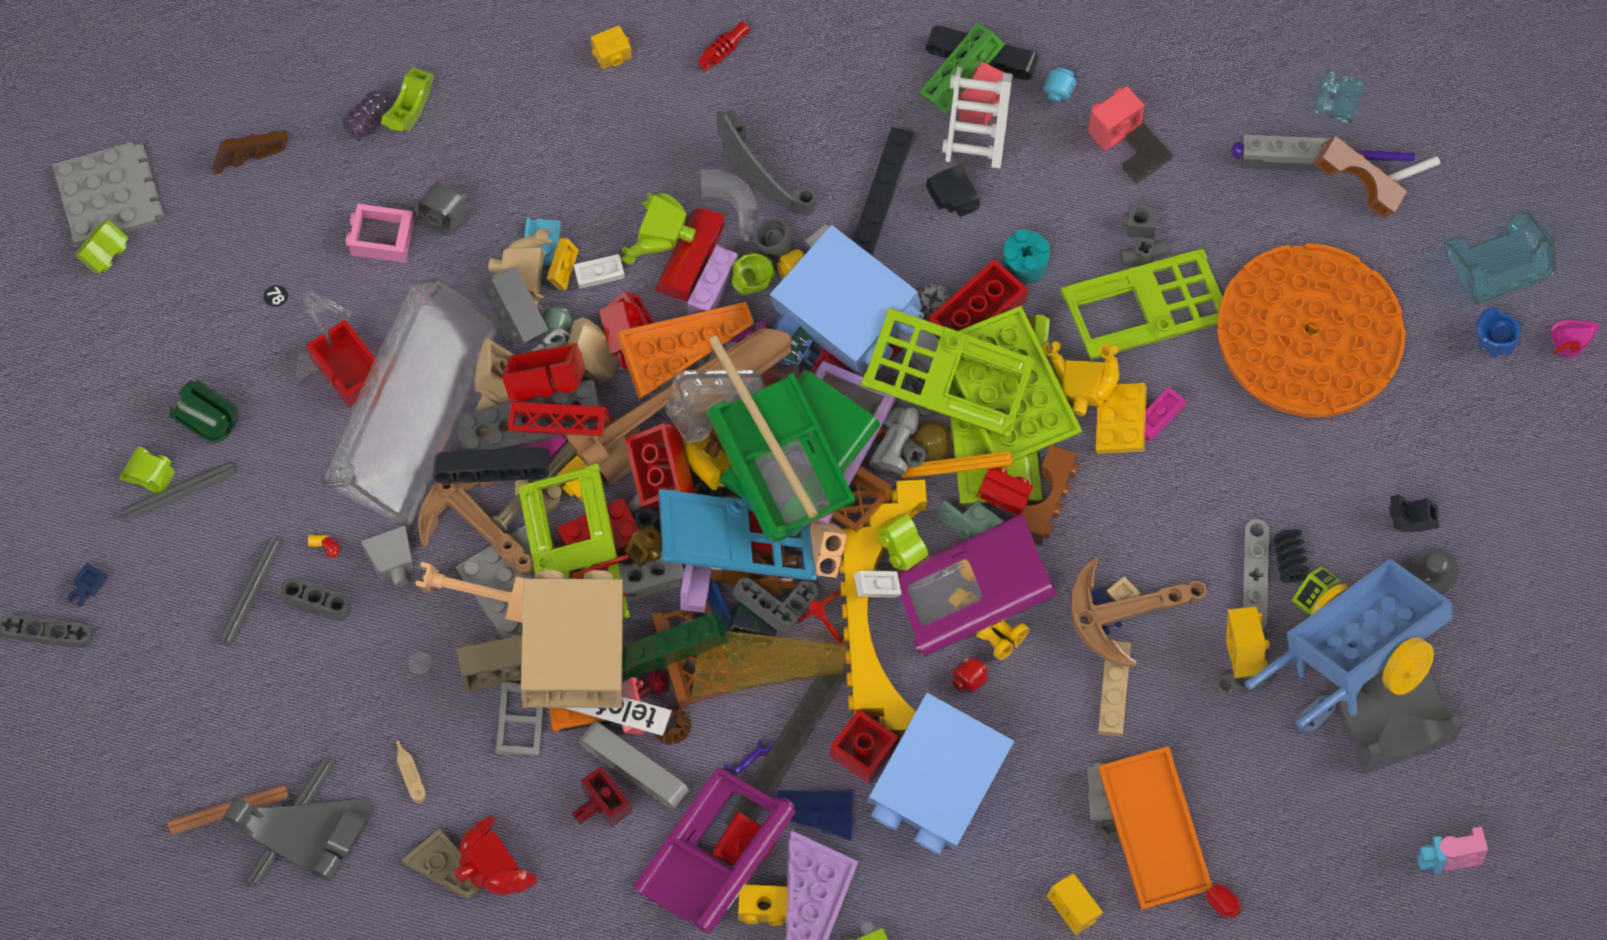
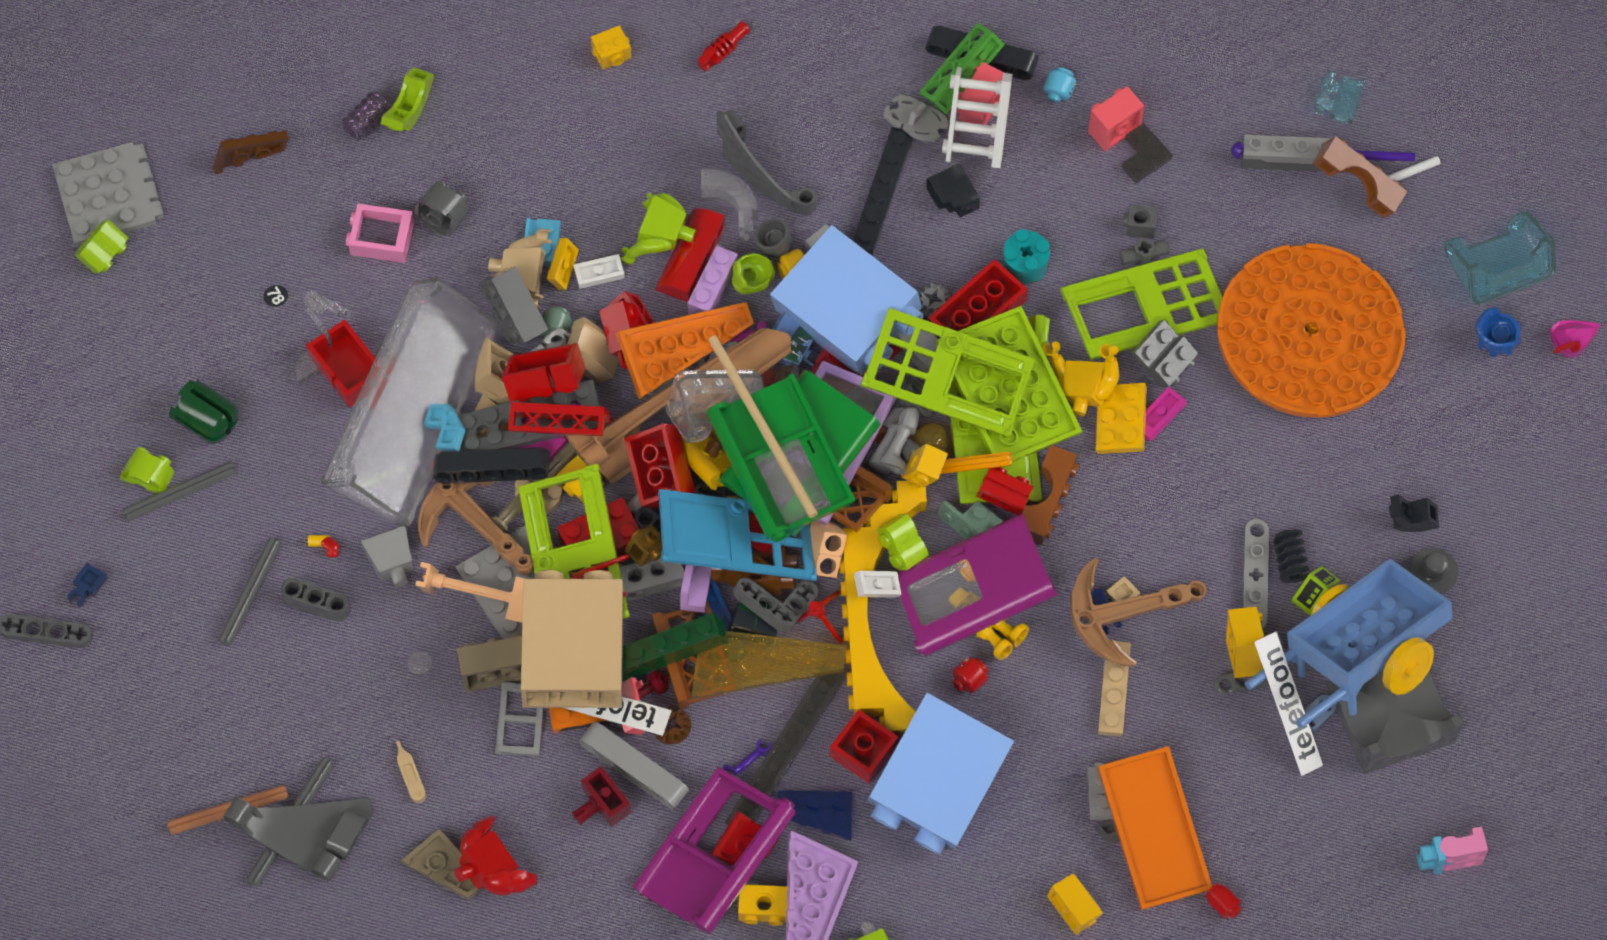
(452, 430): none -> medium azure tile
(916, 118): none -> light grey shield
(924, 466): none -> yellow brick
(1165, 354): none -> plate
(1288, 703): none -> white sticker

